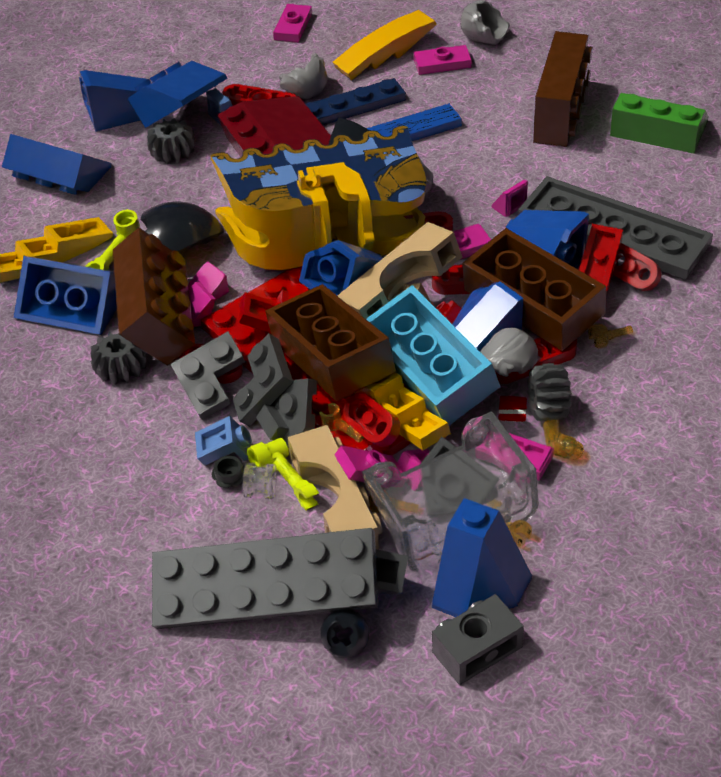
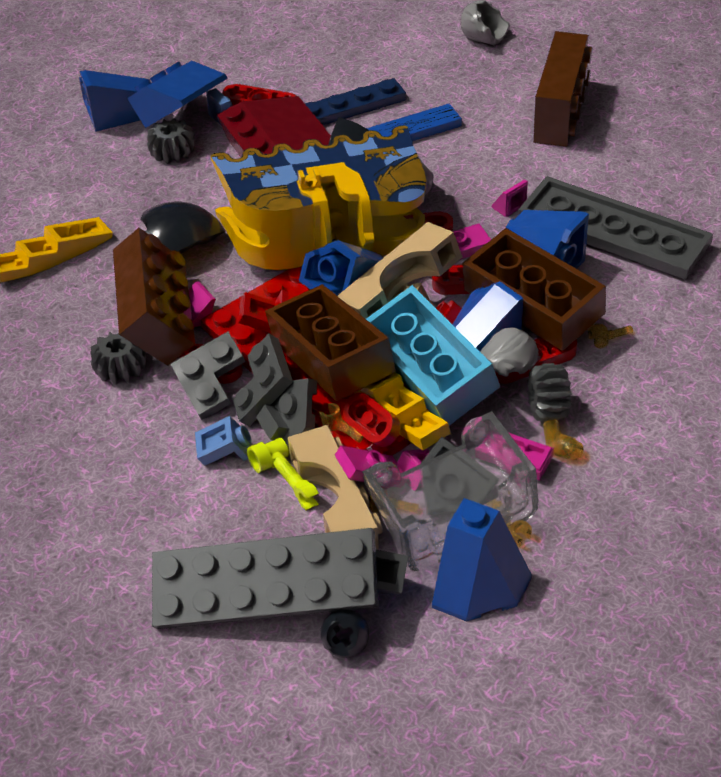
(53, 165): blue slope -> none
(65, 295): blue slope -> none
(125, 224): neon yellow brick -> none
(212, 279): dark pink slope -> none
(228, 465): pearl dark grey plate -> none
(259, 480): clear wheel -> none
(292, 23): dark pink plate -> none
(308, 81): light grey hair -> none
(391, 39): yellow slope -> none
(442, 59): dark pink plate -> none
(465, 656): dark grey brick -> none
(512, 408): red sticker -> none
(601, 253): red plate -> none
(634, 268): red plate -> none
(658, 122): bright green slope -> none

